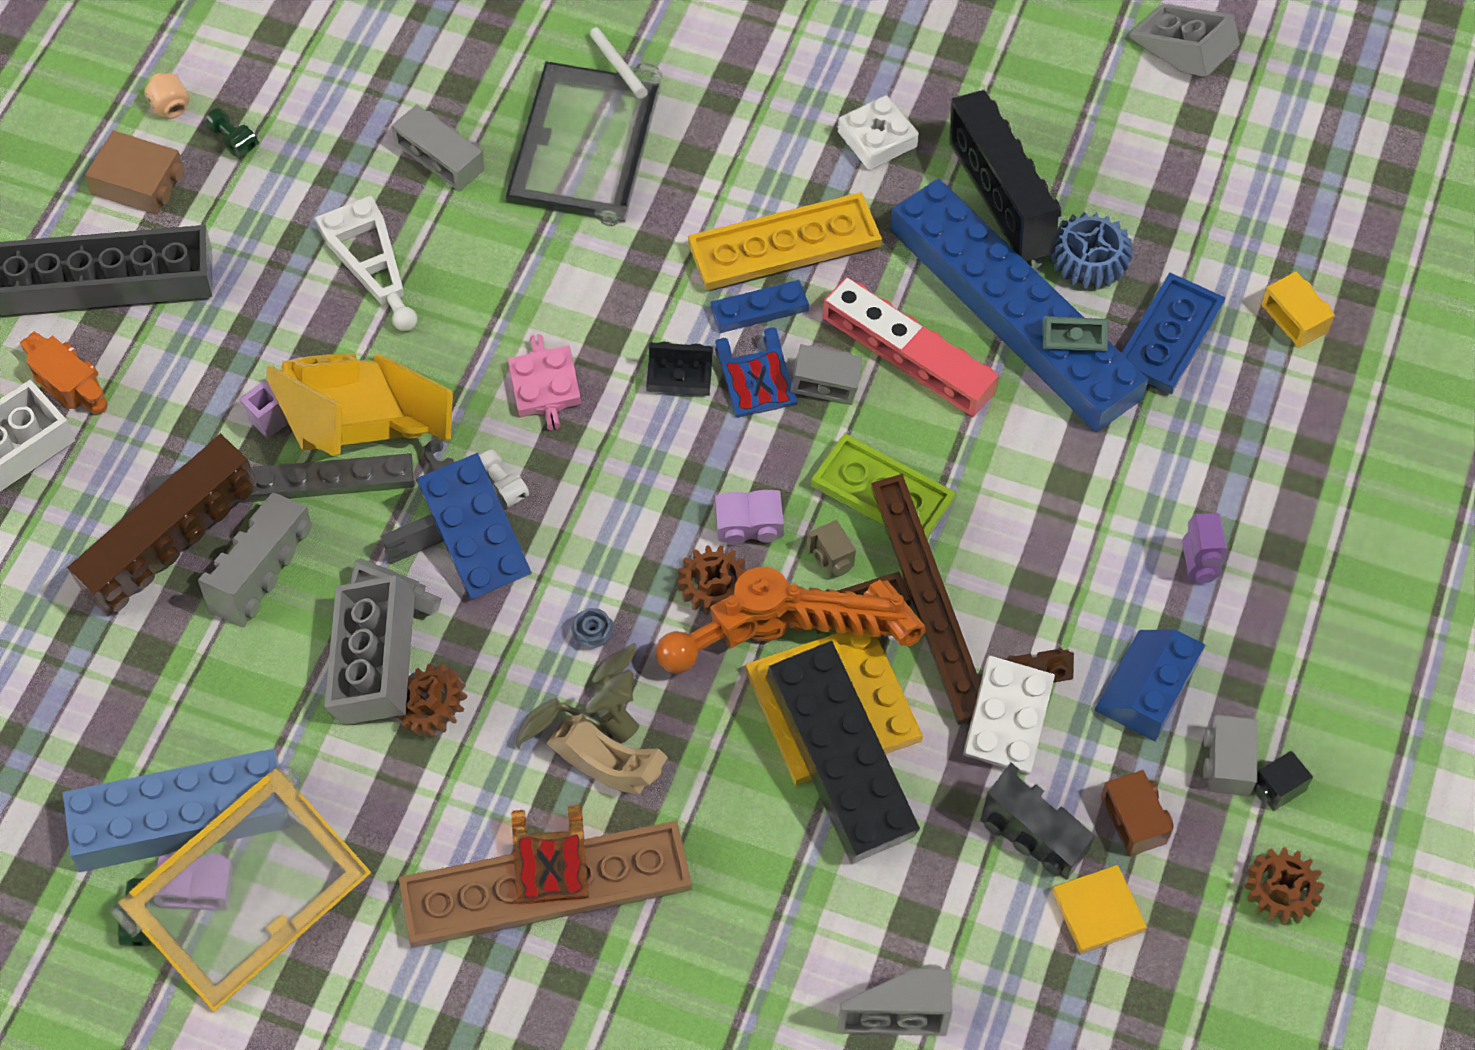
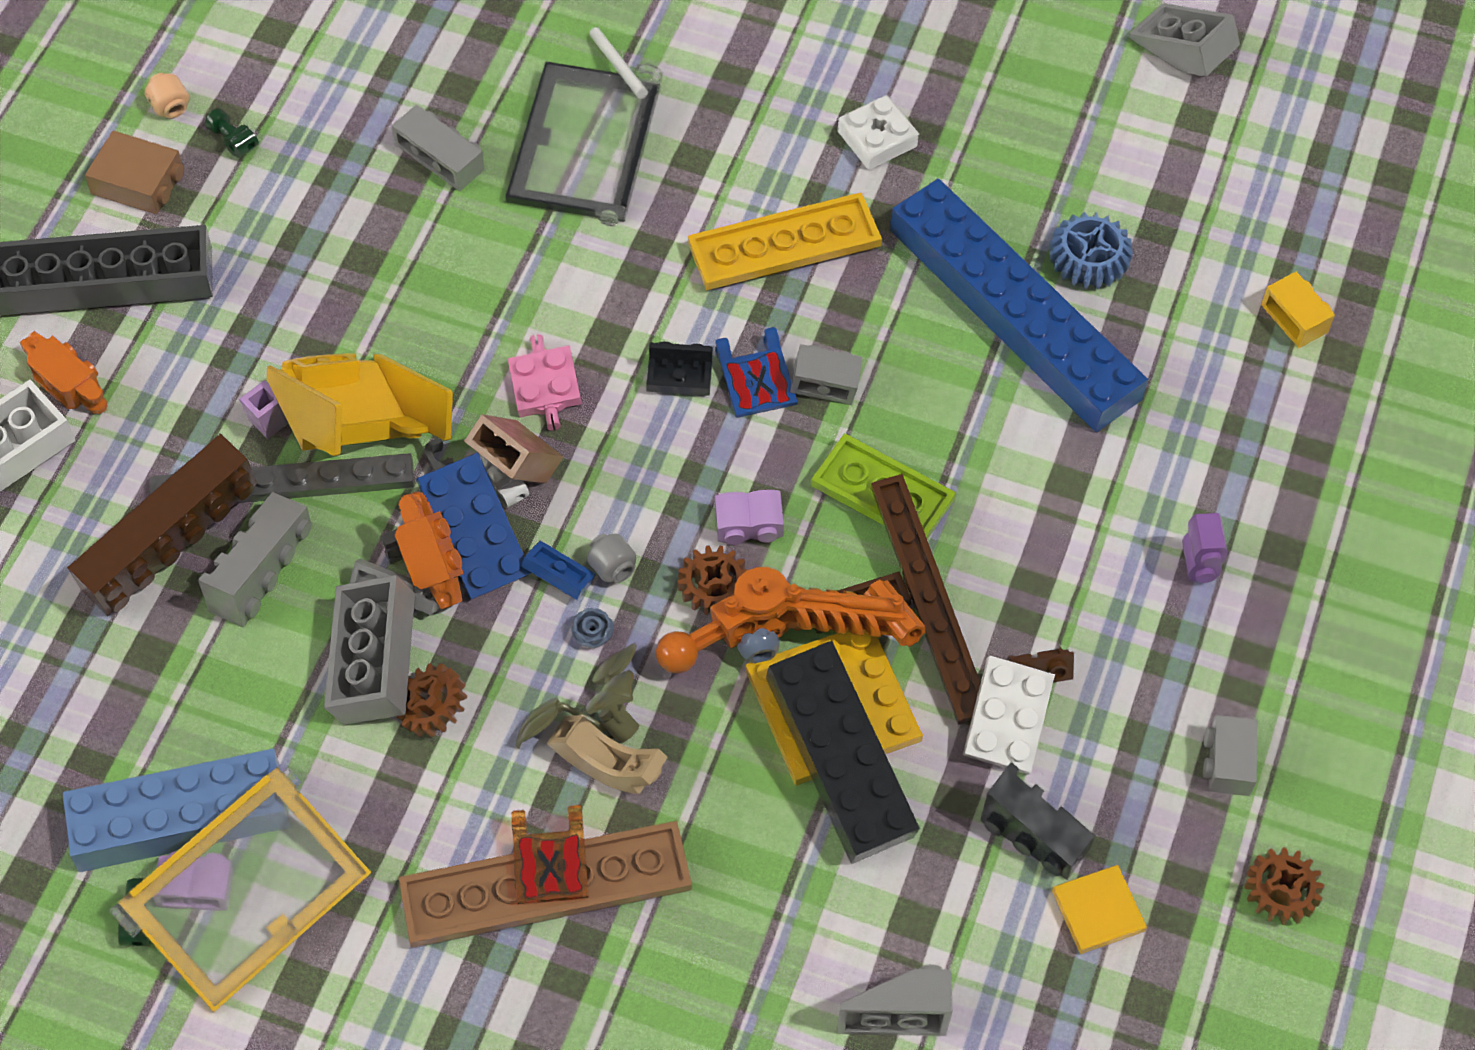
(352, 221): white plate -> none
(429, 550): none -> orange hinge
(513, 449): none -> medium nougat brick
(558, 570): none -> blue plate
(611, 557): none -> light grey head
(759, 306): blue plate -> none
(759, 646): none -> sand blue plate
(832, 548): dark tan brick -> none
(910, 346): coral brick -> none
(1004, 175): black brick -> none
(1075, 333): sand green slope -> none
(1137, 812): dark orange brick -> none
(1150, 680): blue slope -> none
(1172, 331): blue plate -> none
(1282, 780): black brick -> none

